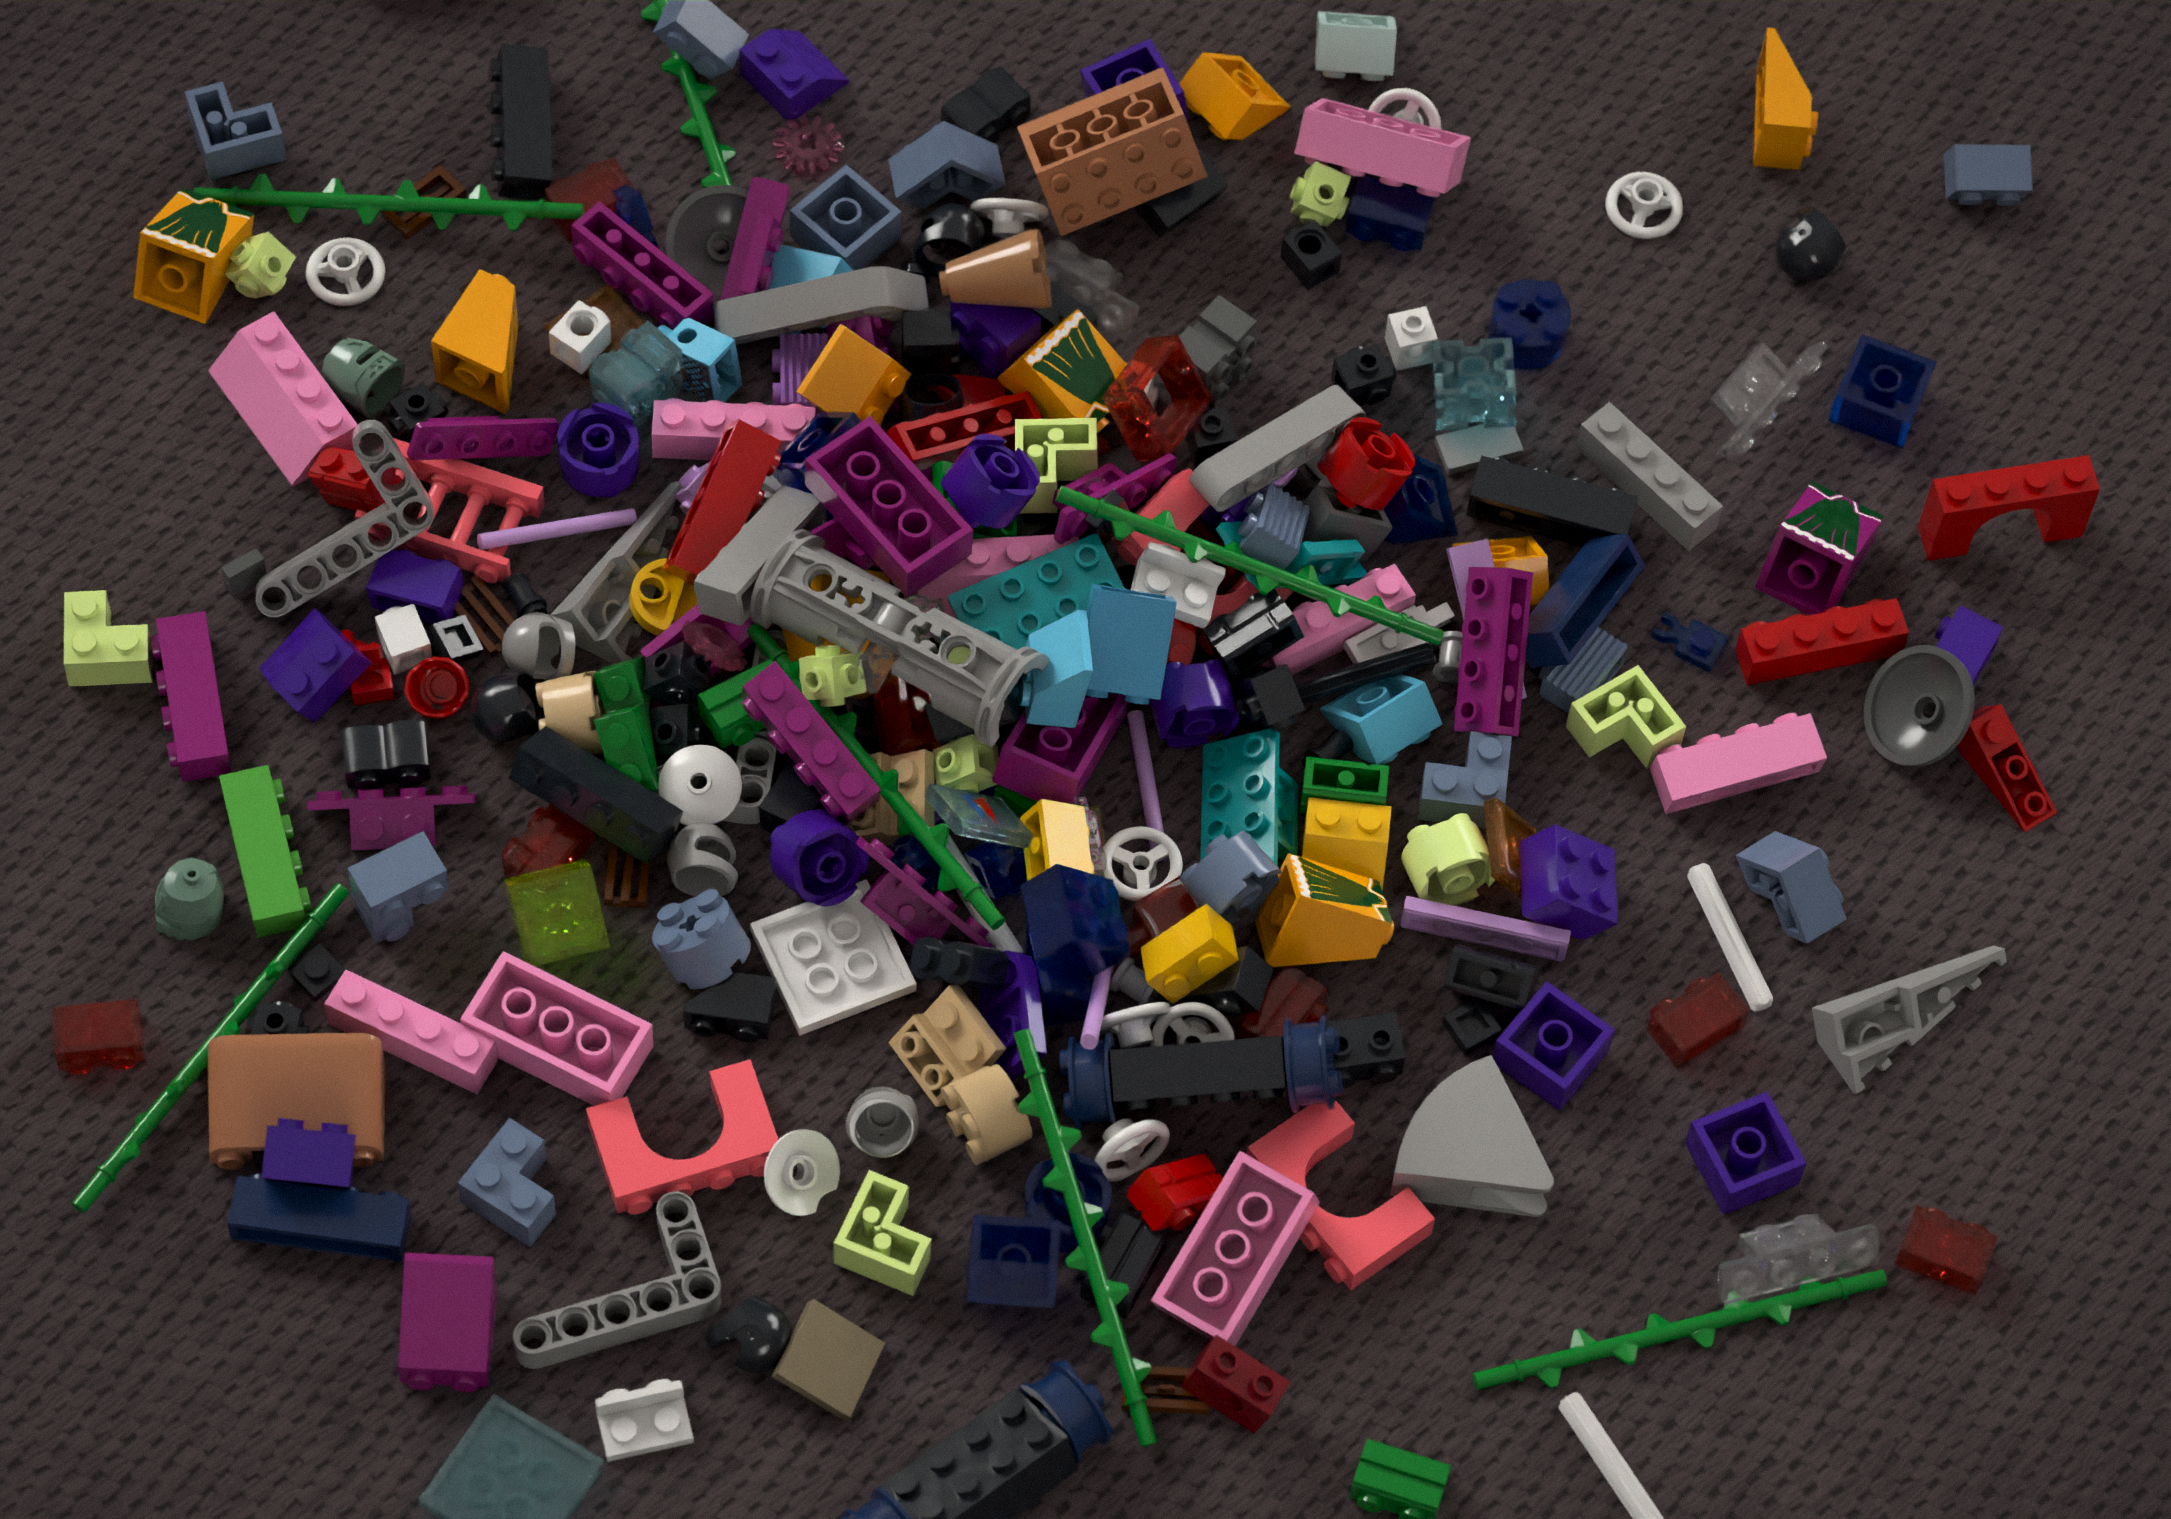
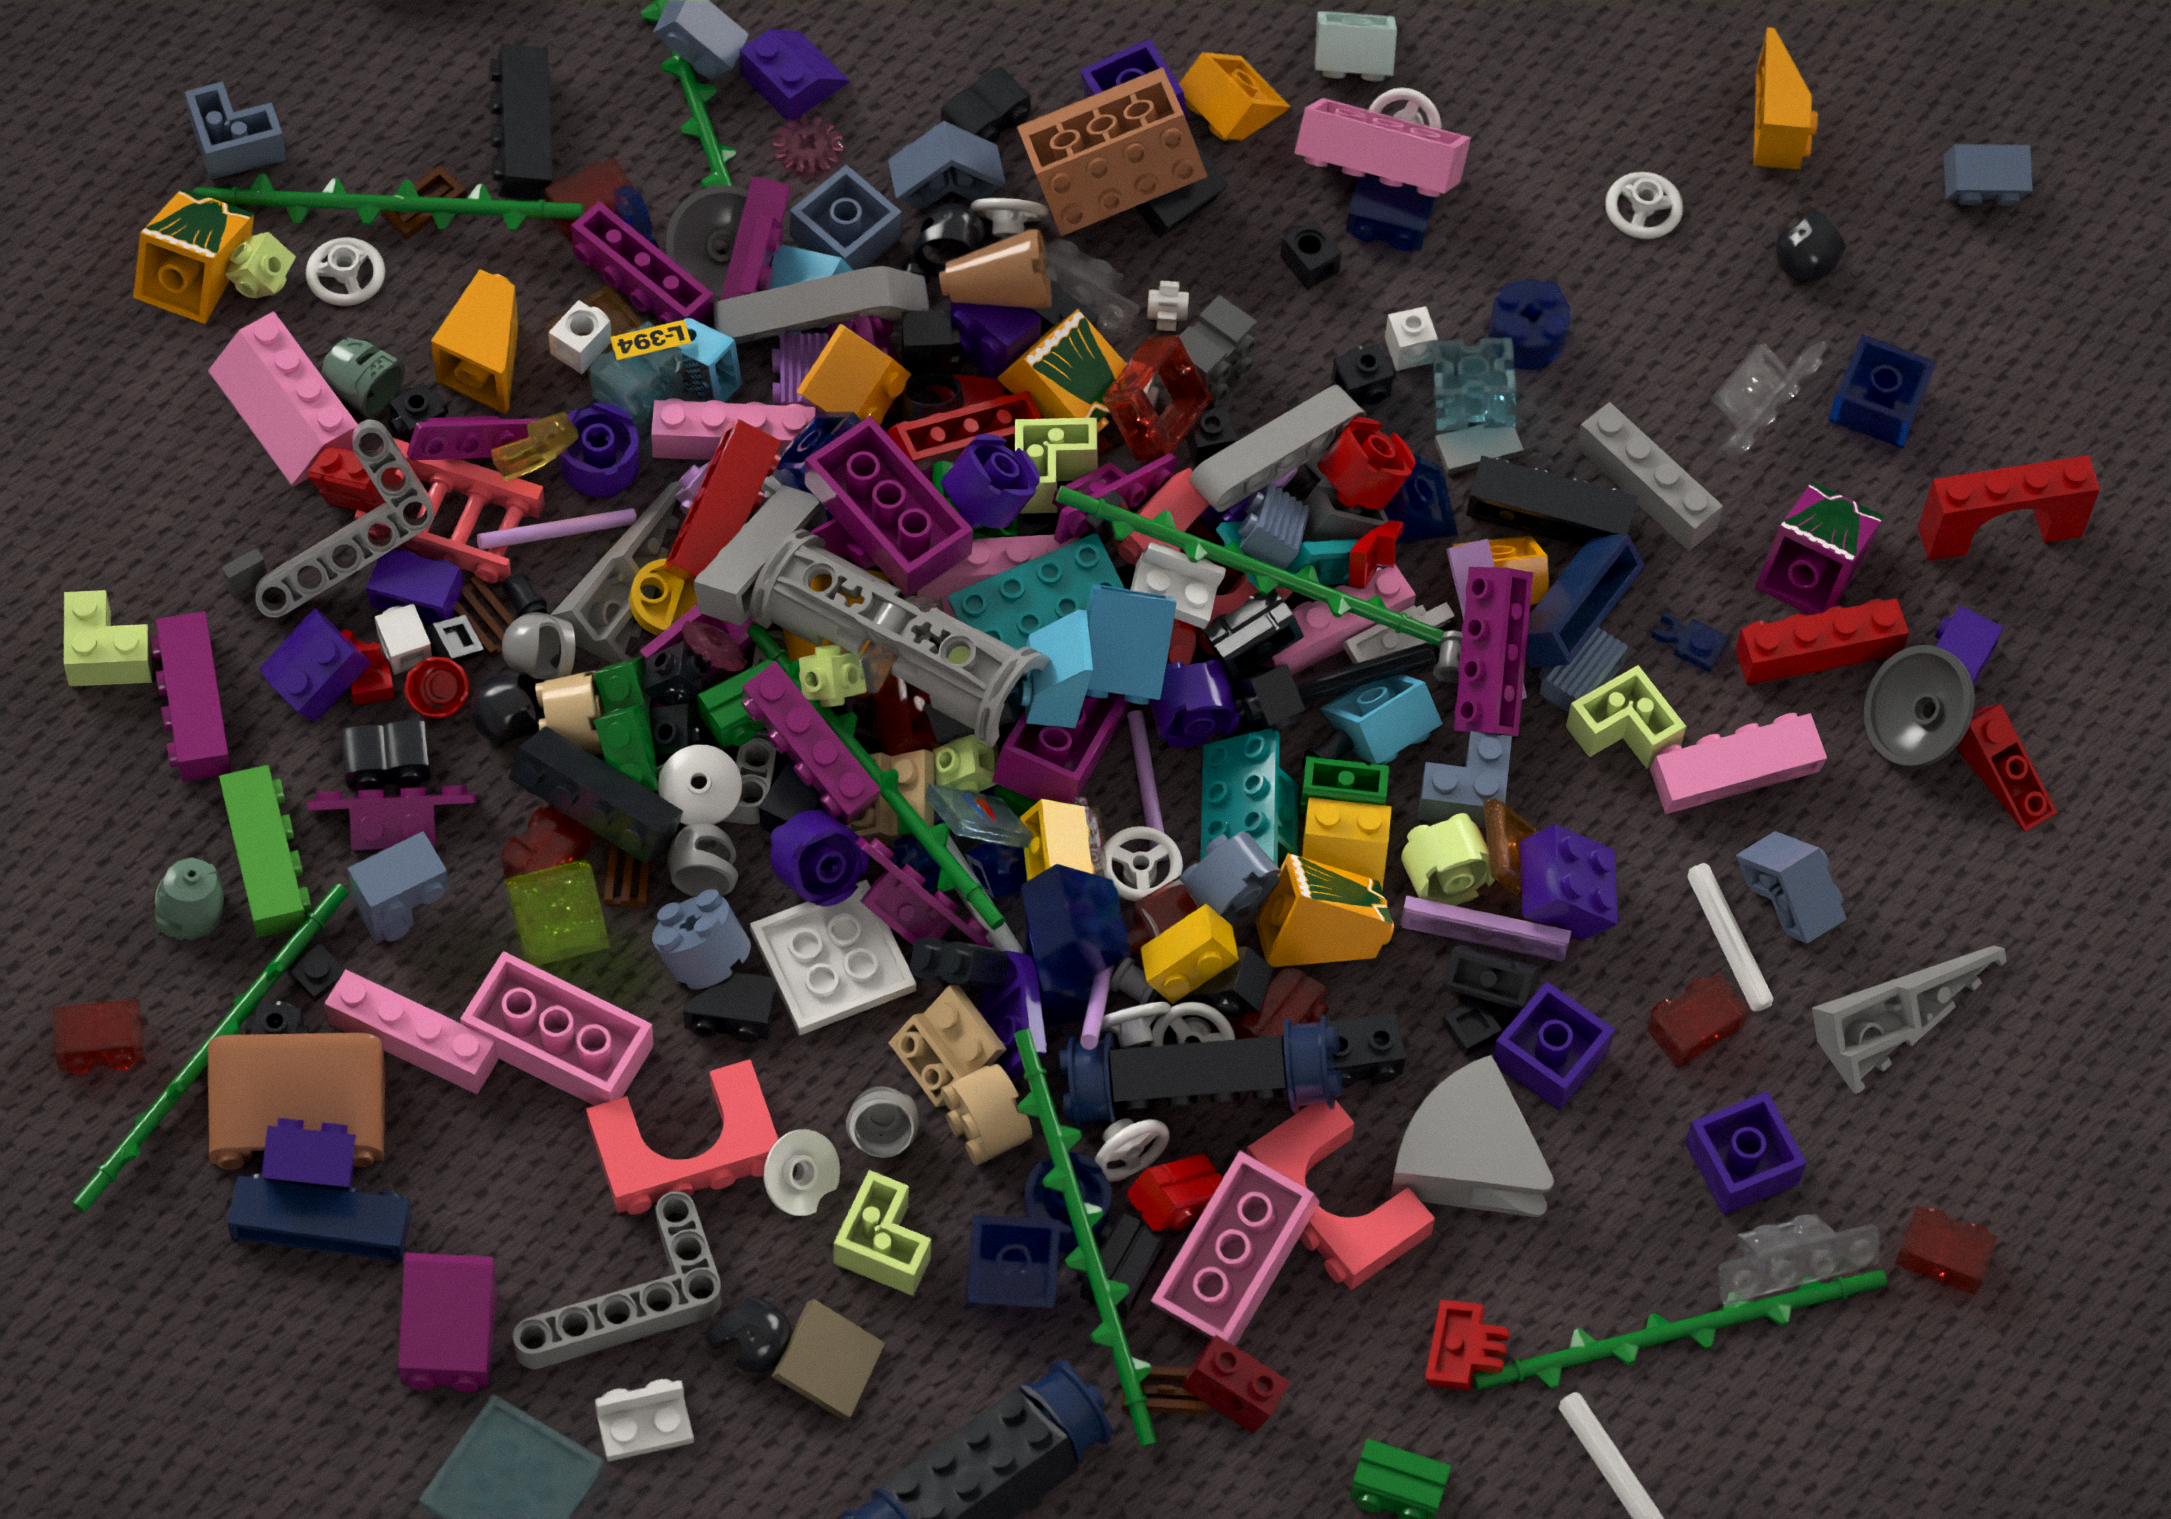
(502, 1187): sand blue brick -> none
(545, 442): none -> clear yellow slope
(650, 340): none -> yellow sticker
(1167, 305): none -> white gear
(1320, 195): yellowish green brick -> none
(1373, 550): none -> red slope
(1463, 1346): none -> red hinge

